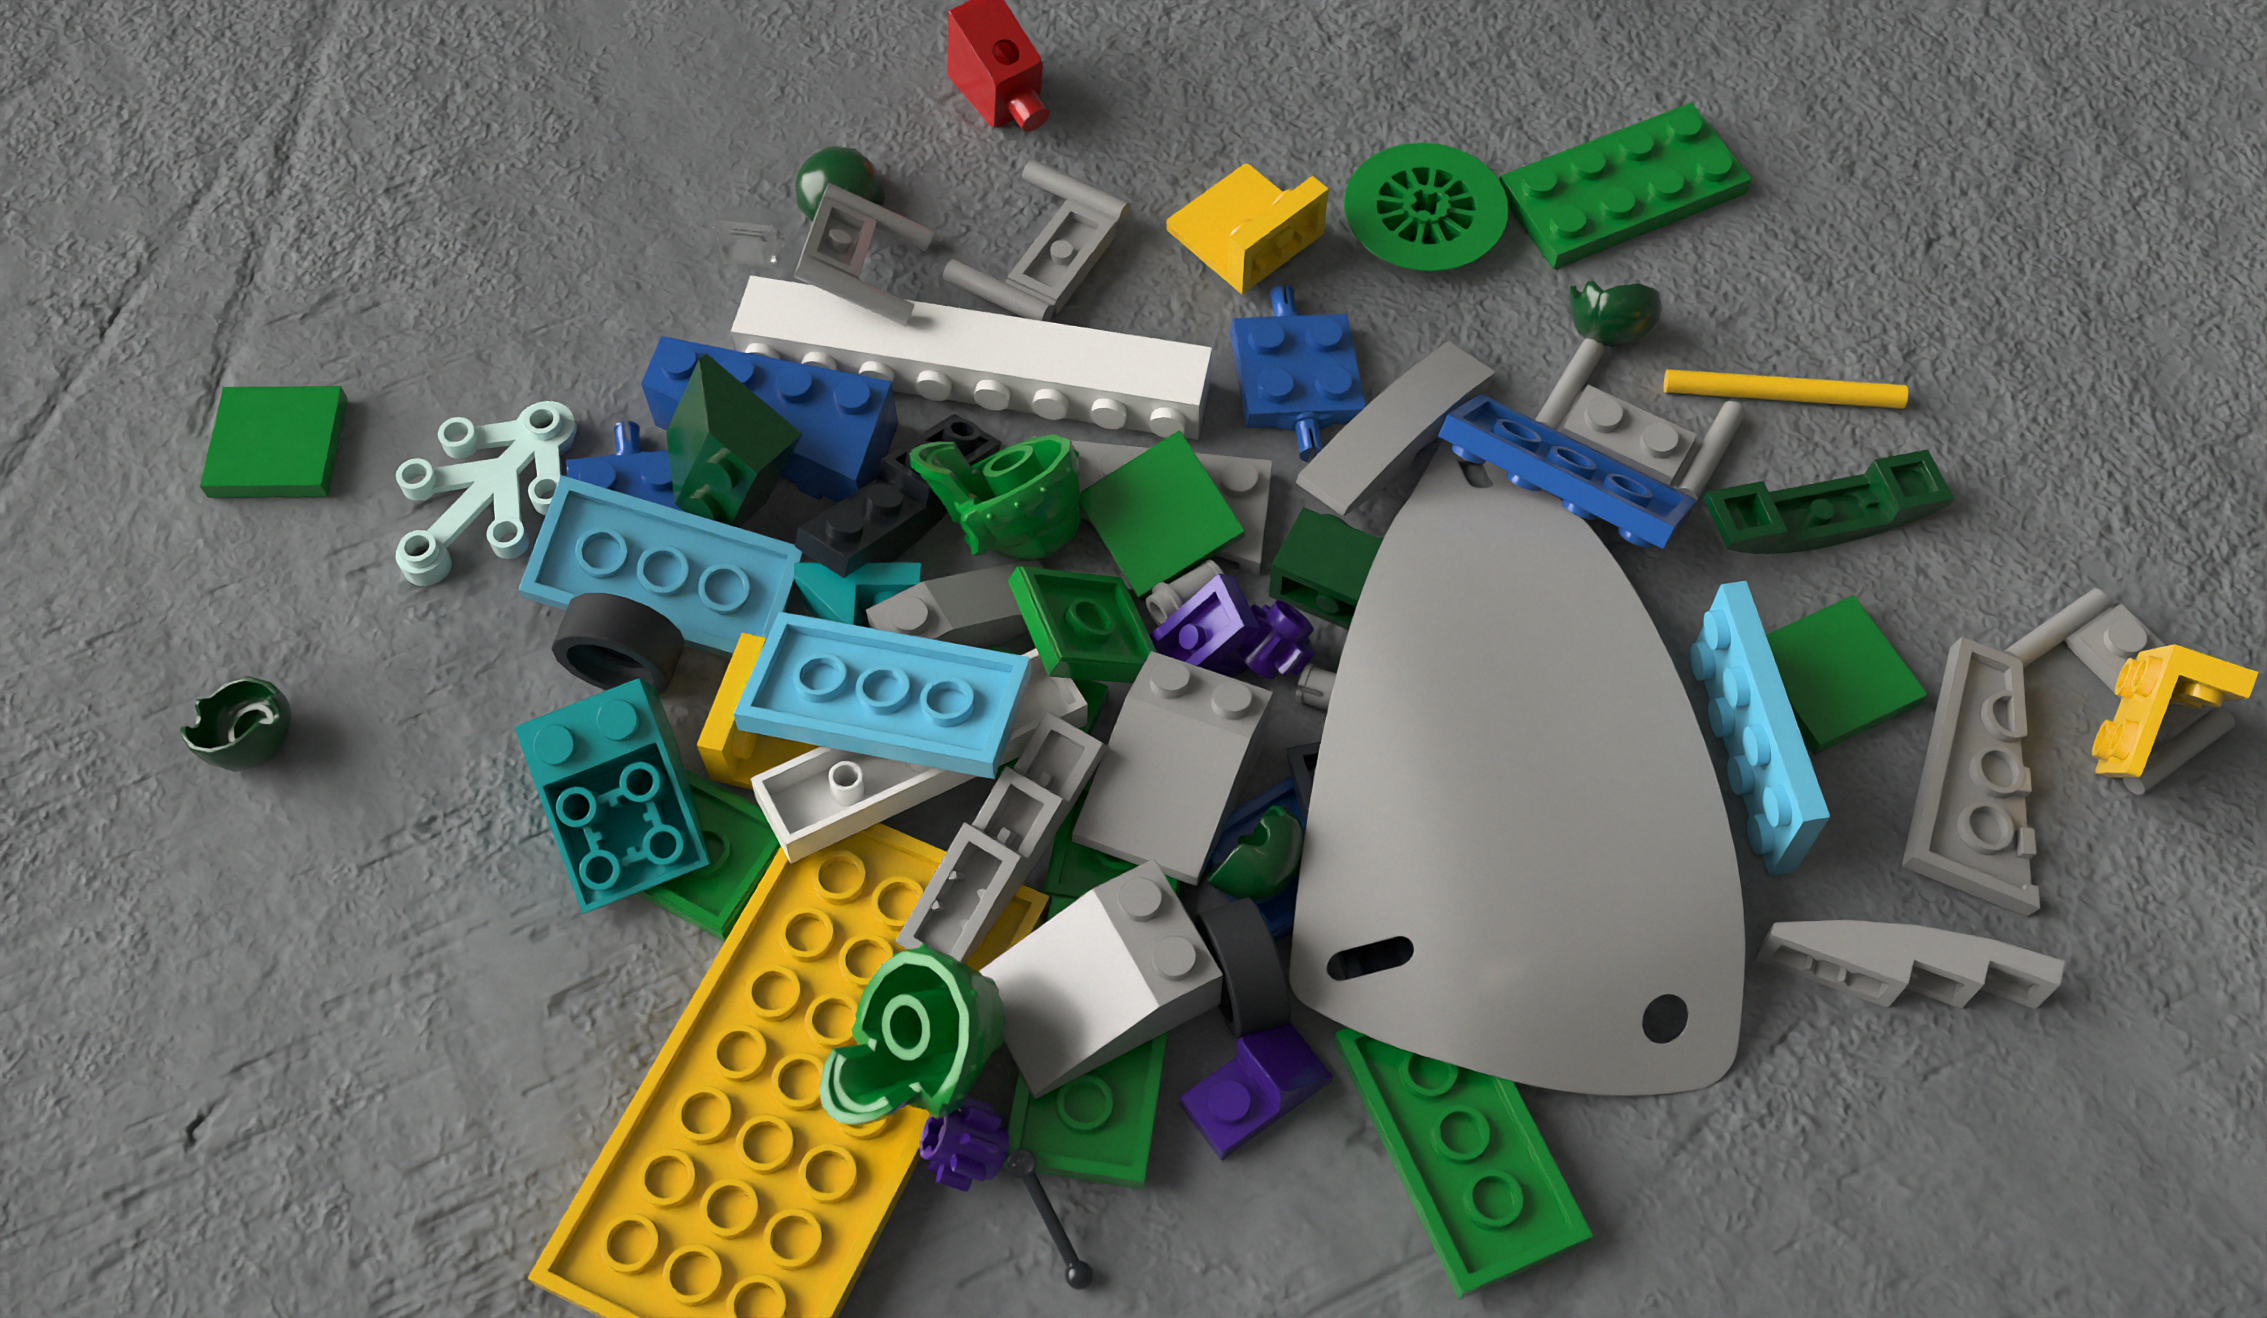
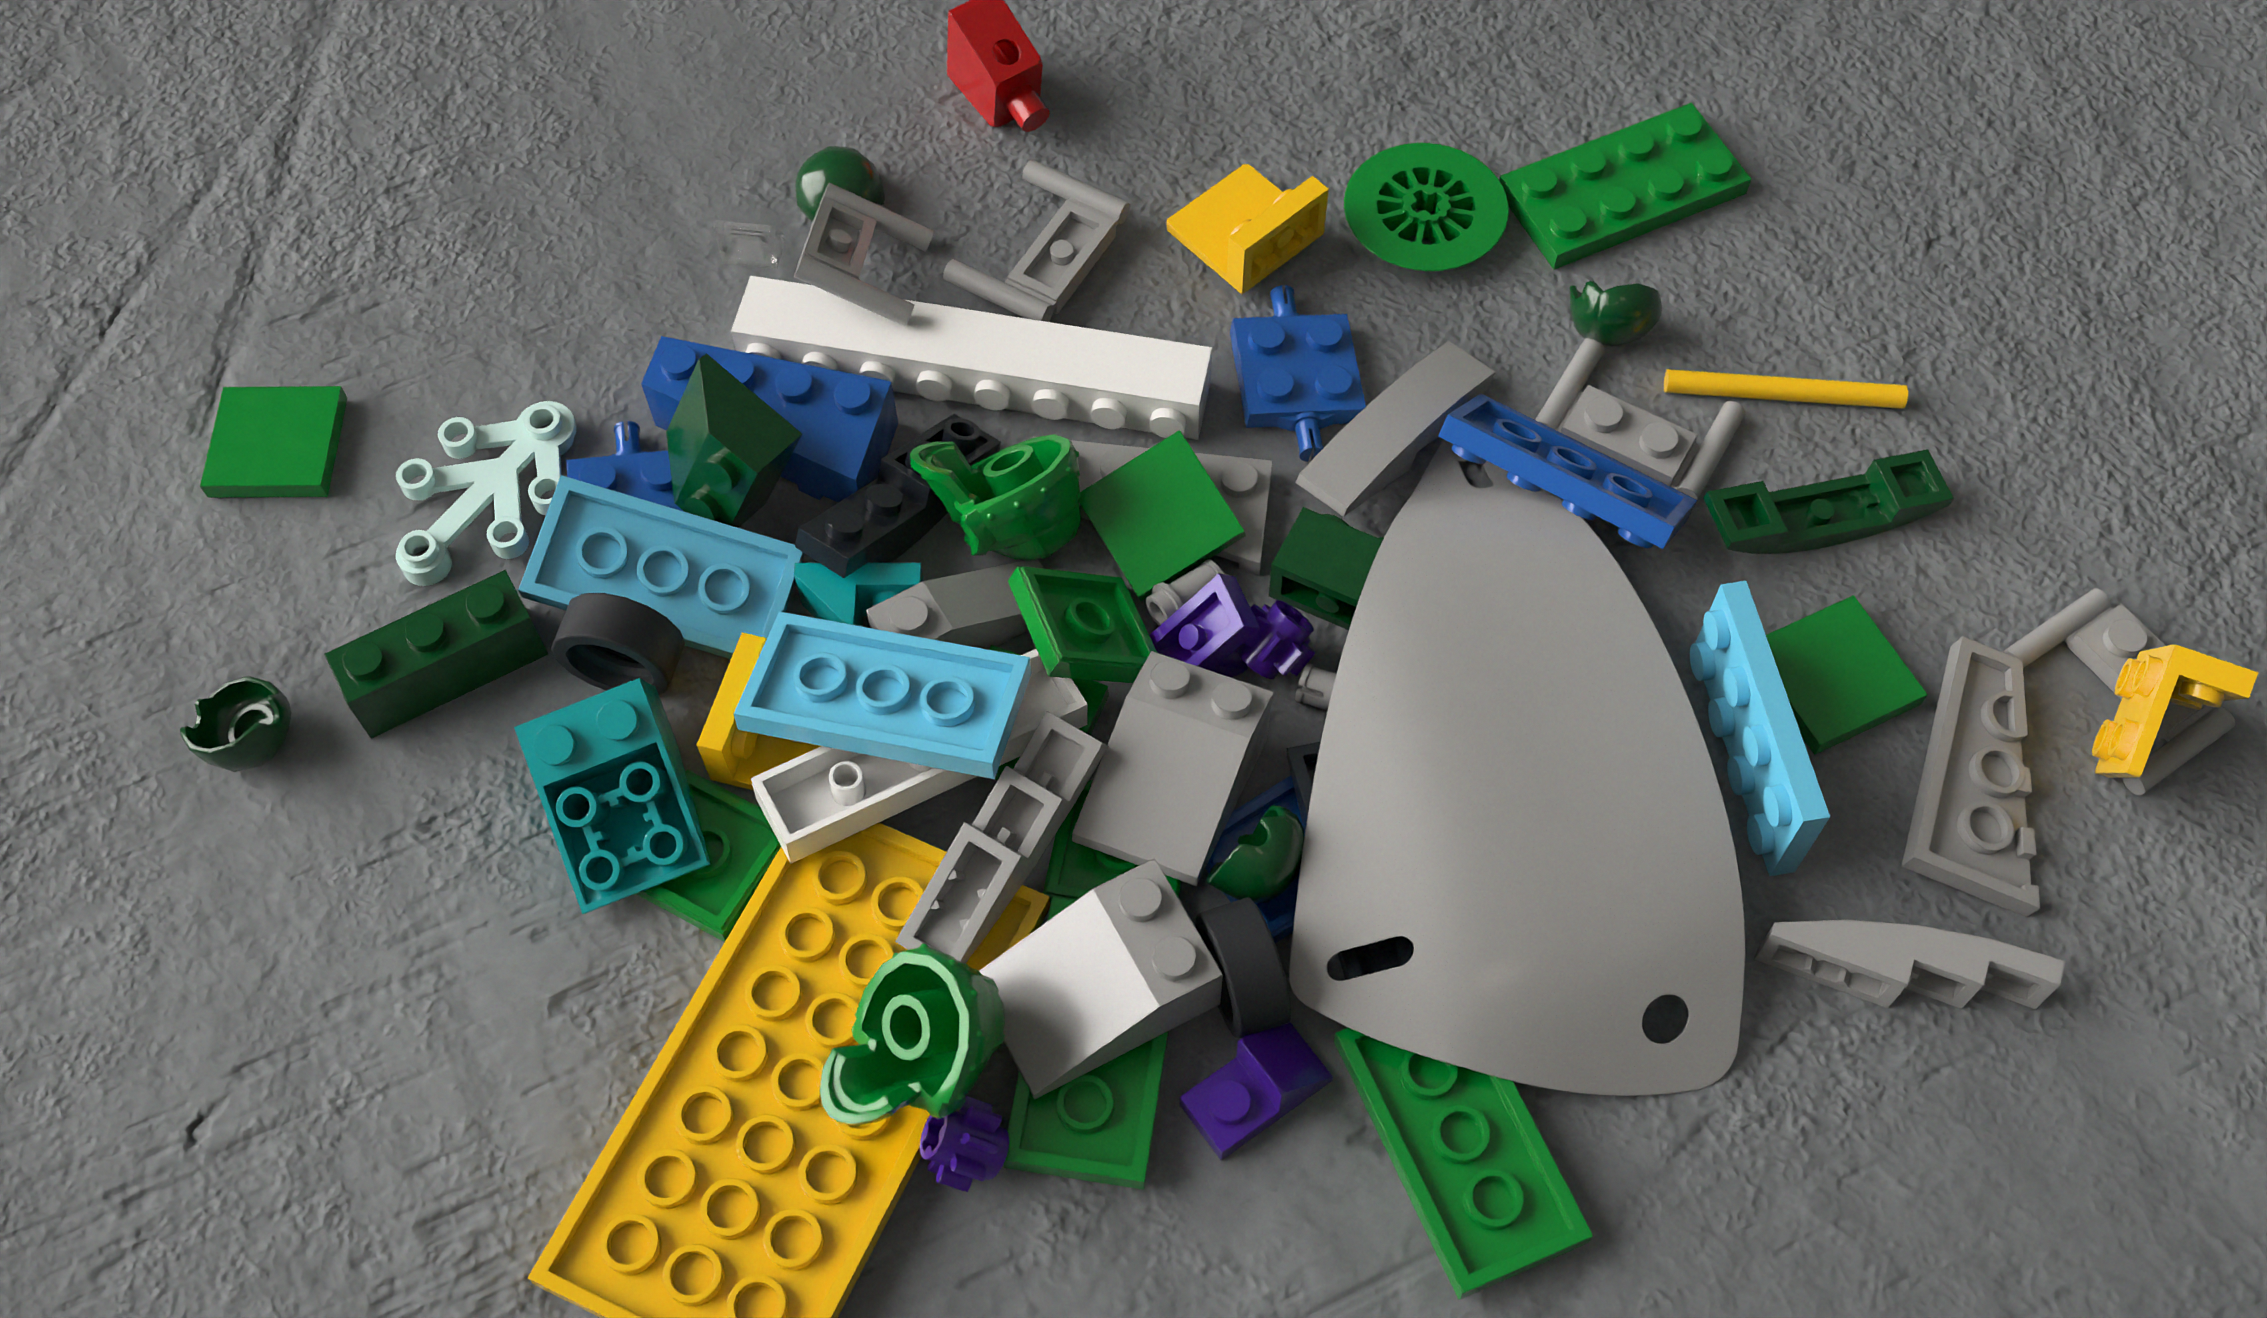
(436, 654): none -> dark green brick
(1023, 1165): black hinge -> none

